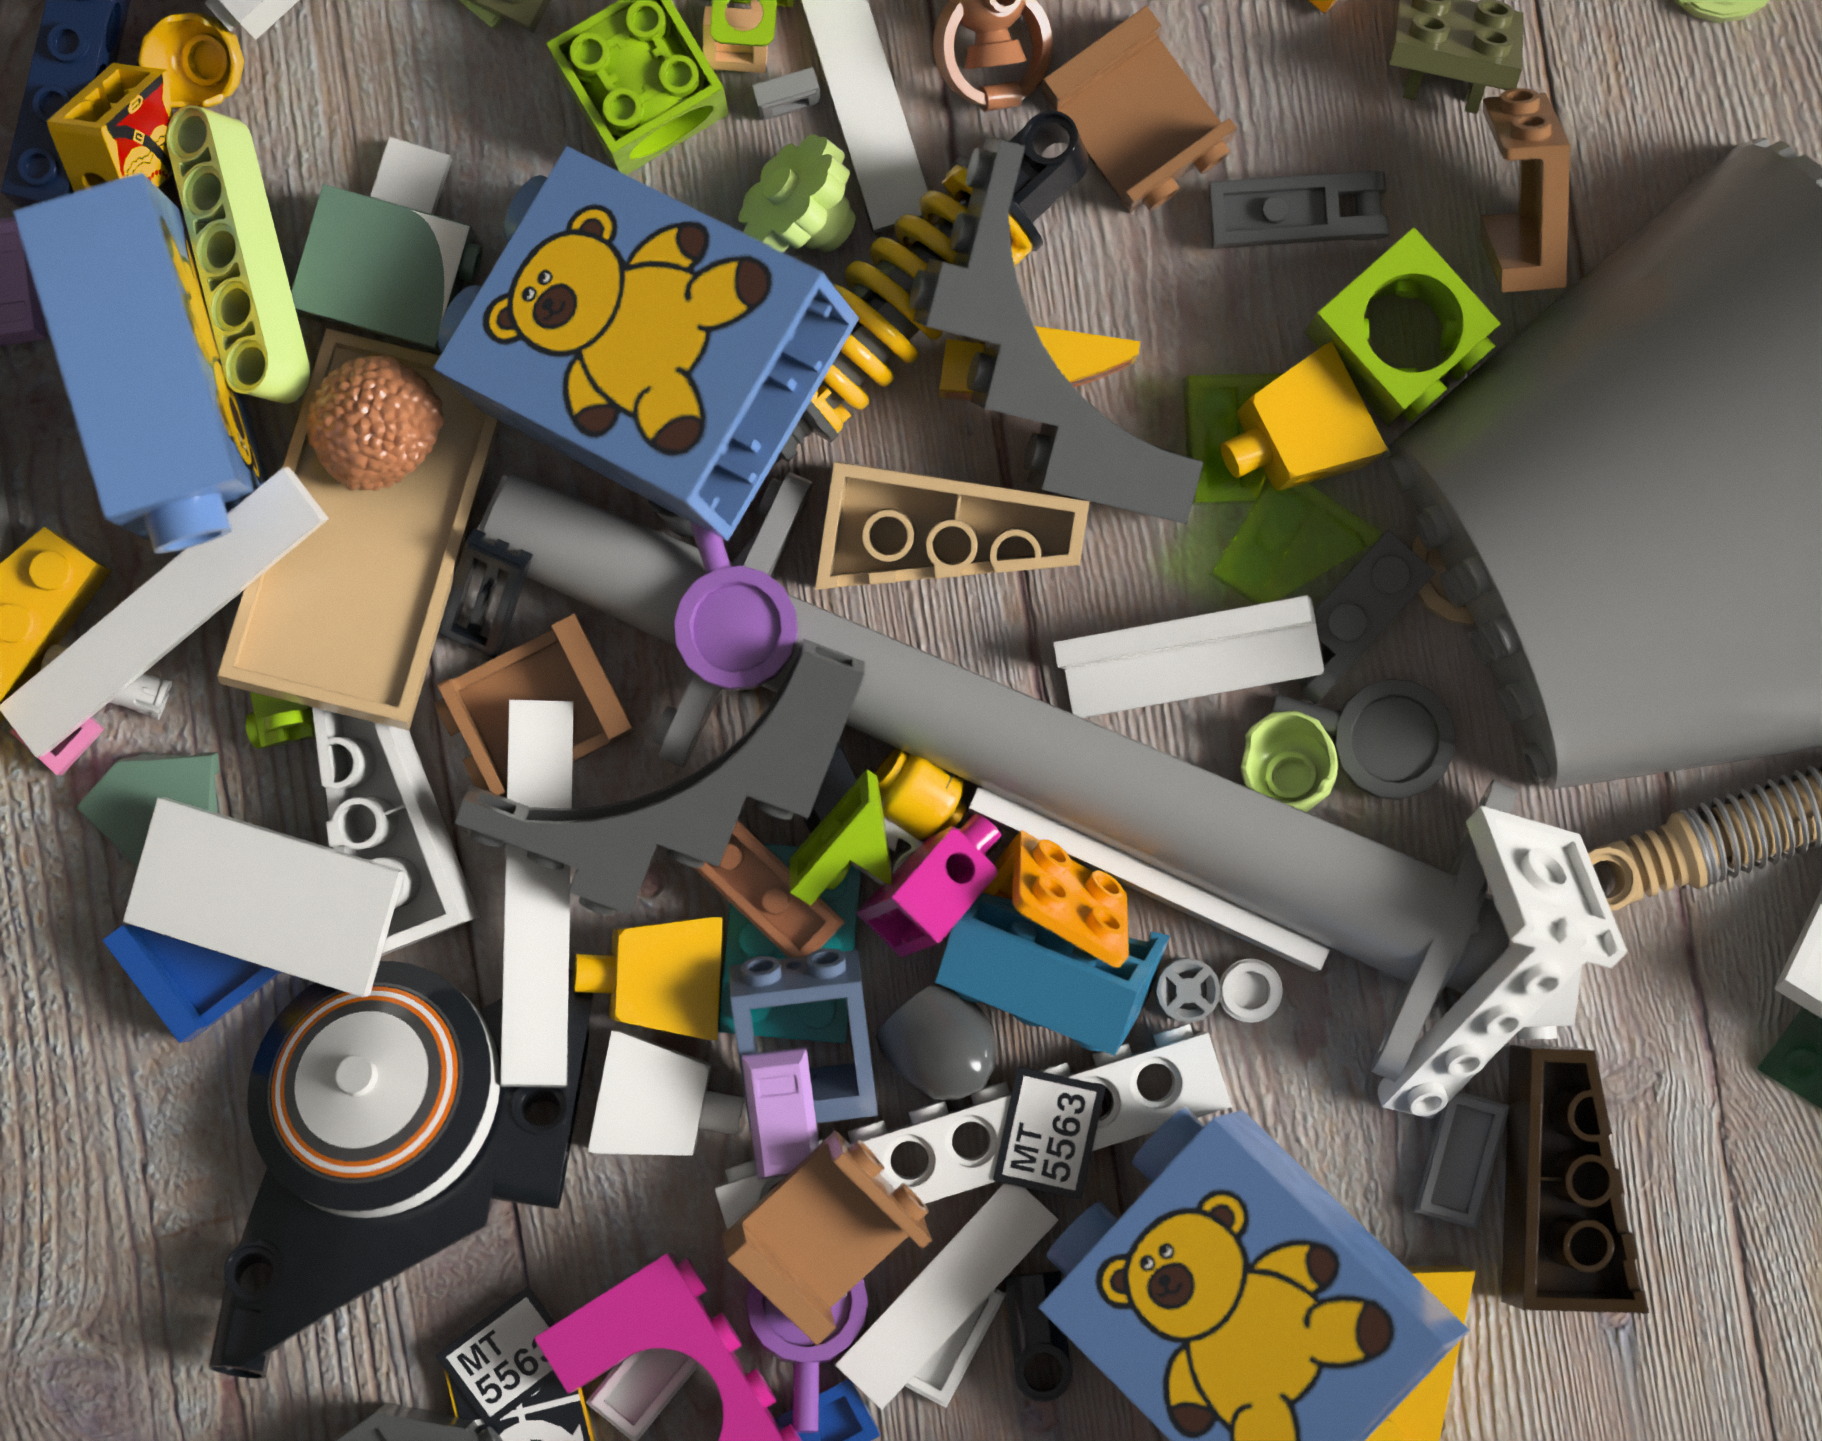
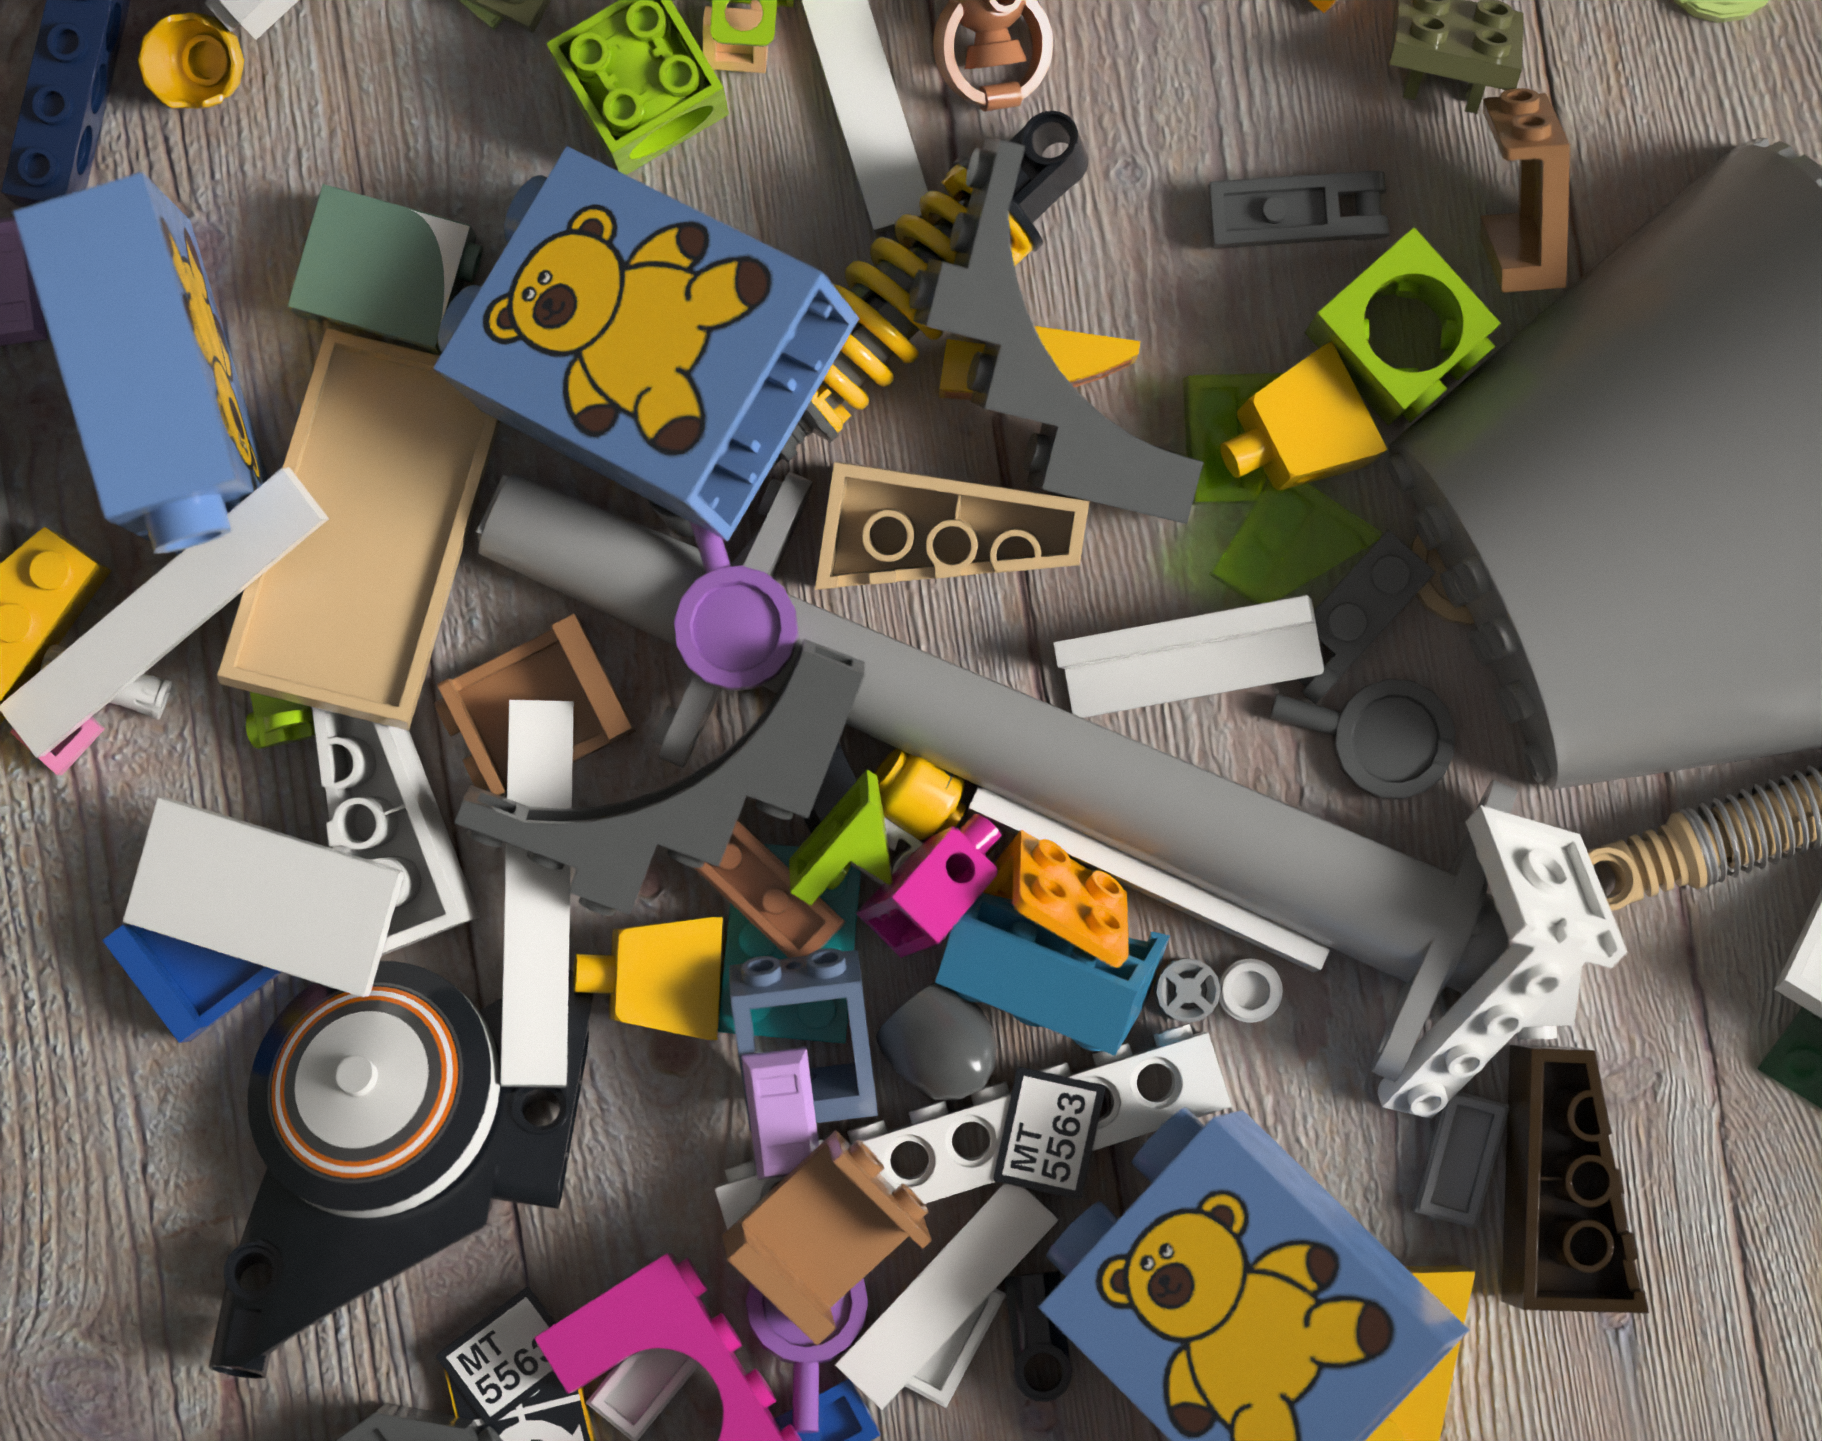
(115, 127): yellow torso -> none
(128, 792): sand green slope -> none
(237, 255): yellowish green beam -> none
(373, 422): nougat hair -> none
(411, 176): white tile -> none
(497, 559): black tile -> none
(657, 1100): white torso -> none
(786, 93): light grey tile -> none
(800, 198): yellowish green plant -> none
(1138, 113): medium nougat panel -> none
(1290, 759): yellowish green hair -> none

